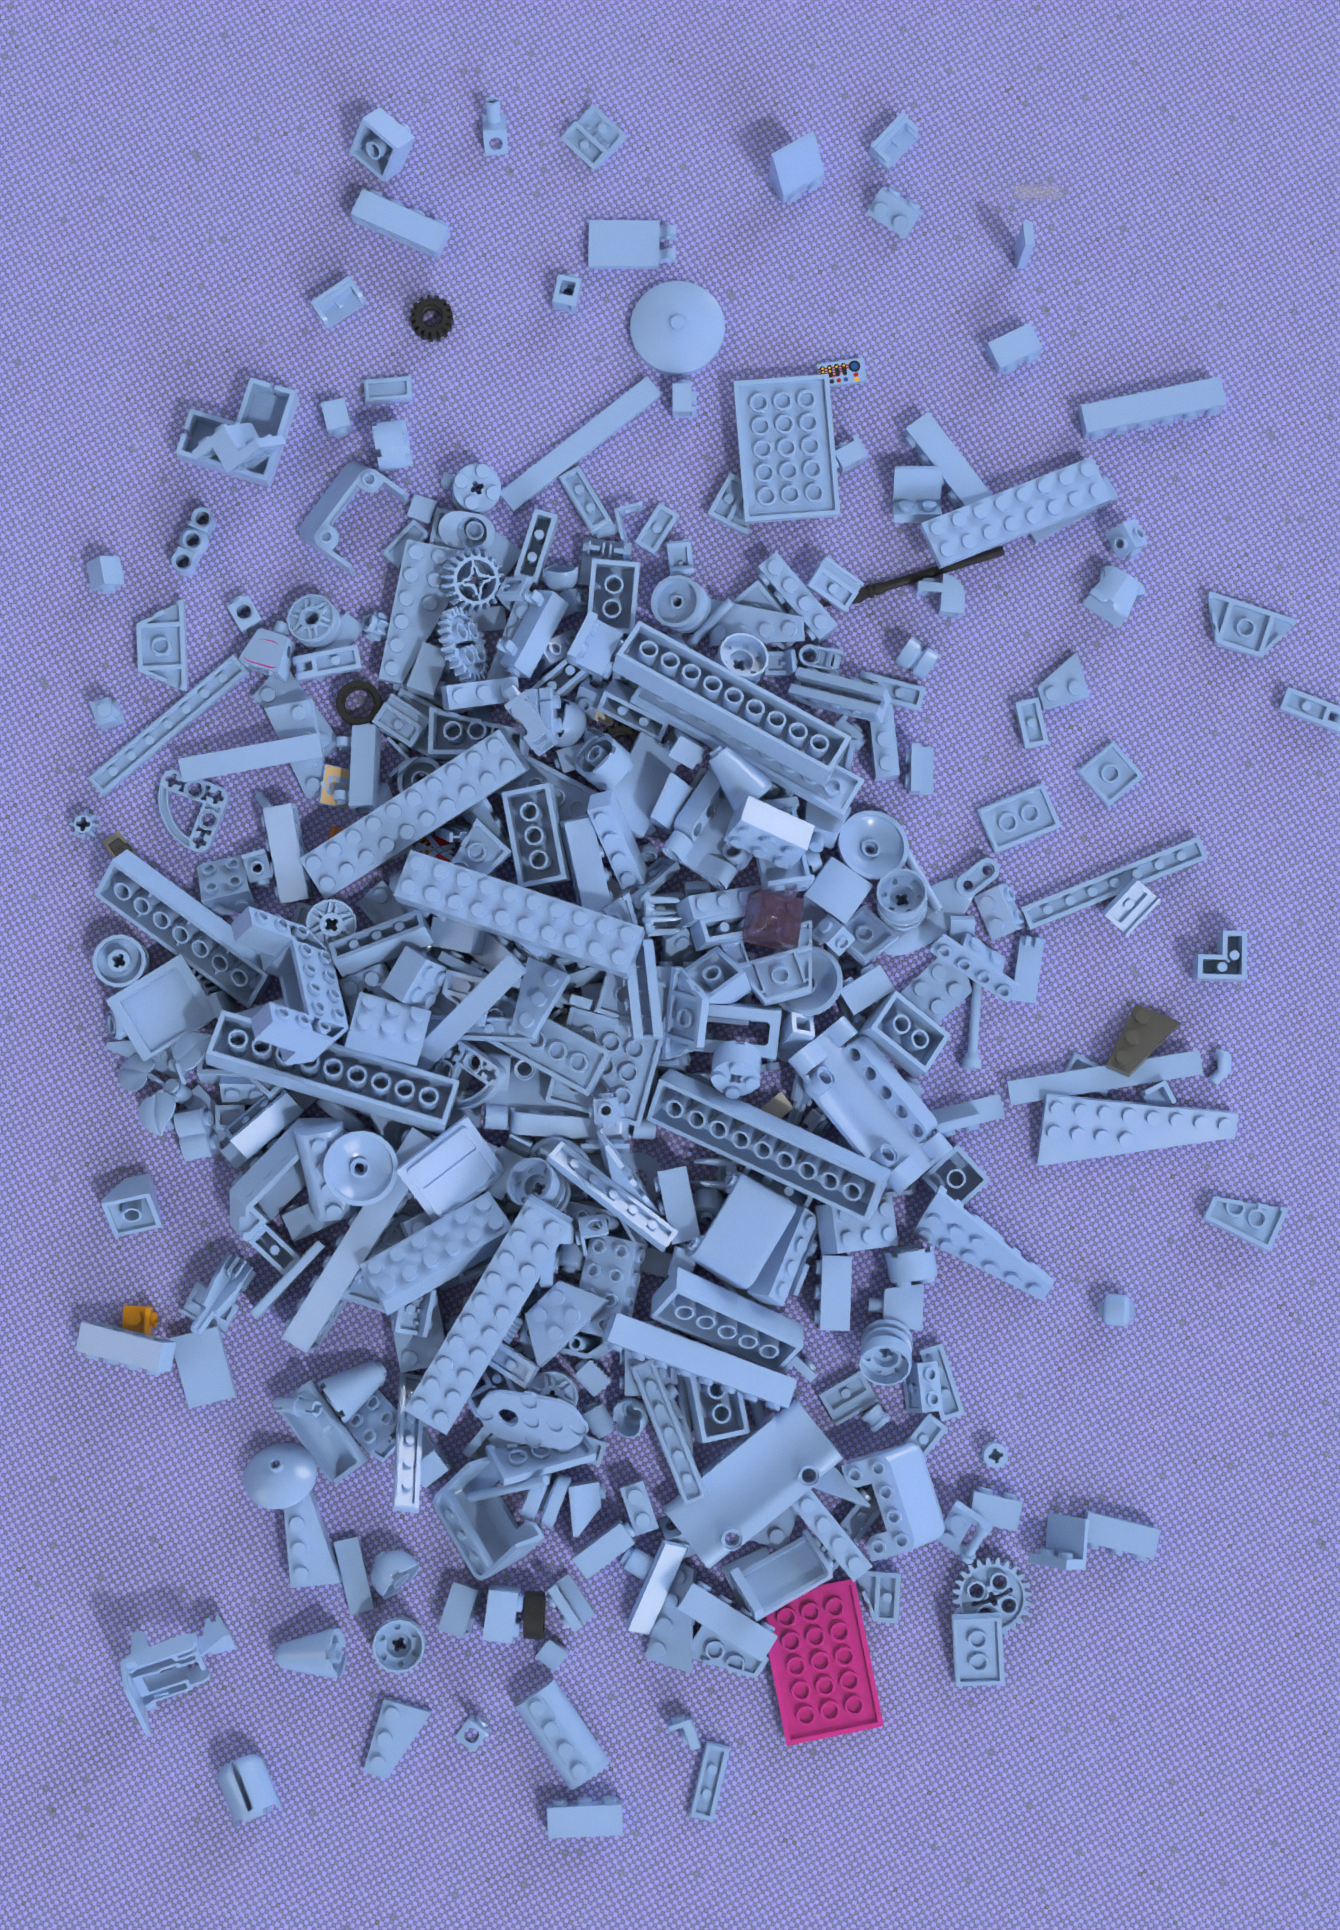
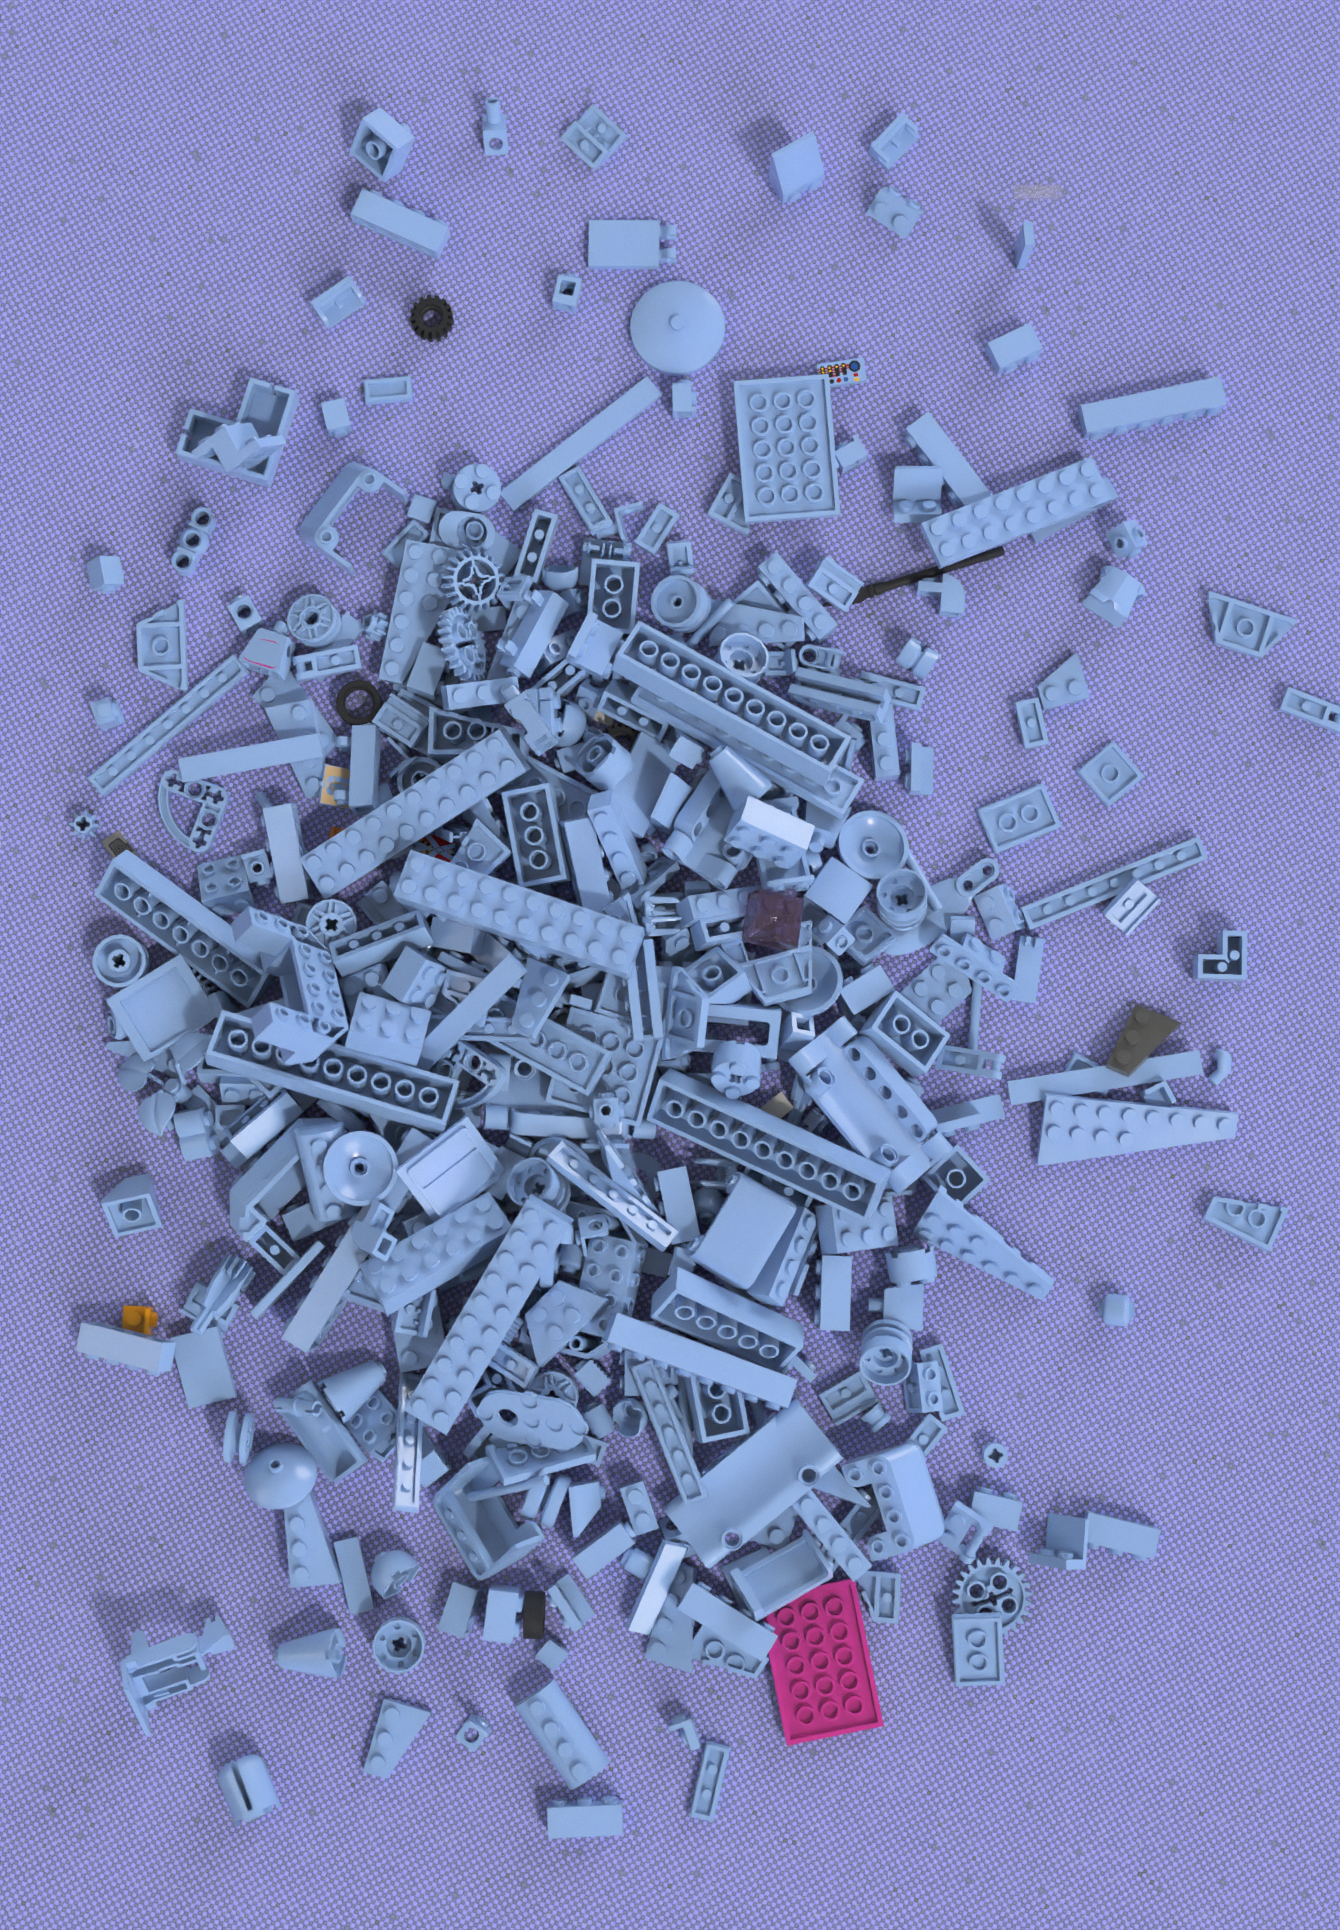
(238, 1437): none -> light blue wheel
(371, 1233): none -> light blue brick
(392, 445): light blue brick -> none
(970, 1062): none -> light blue plate

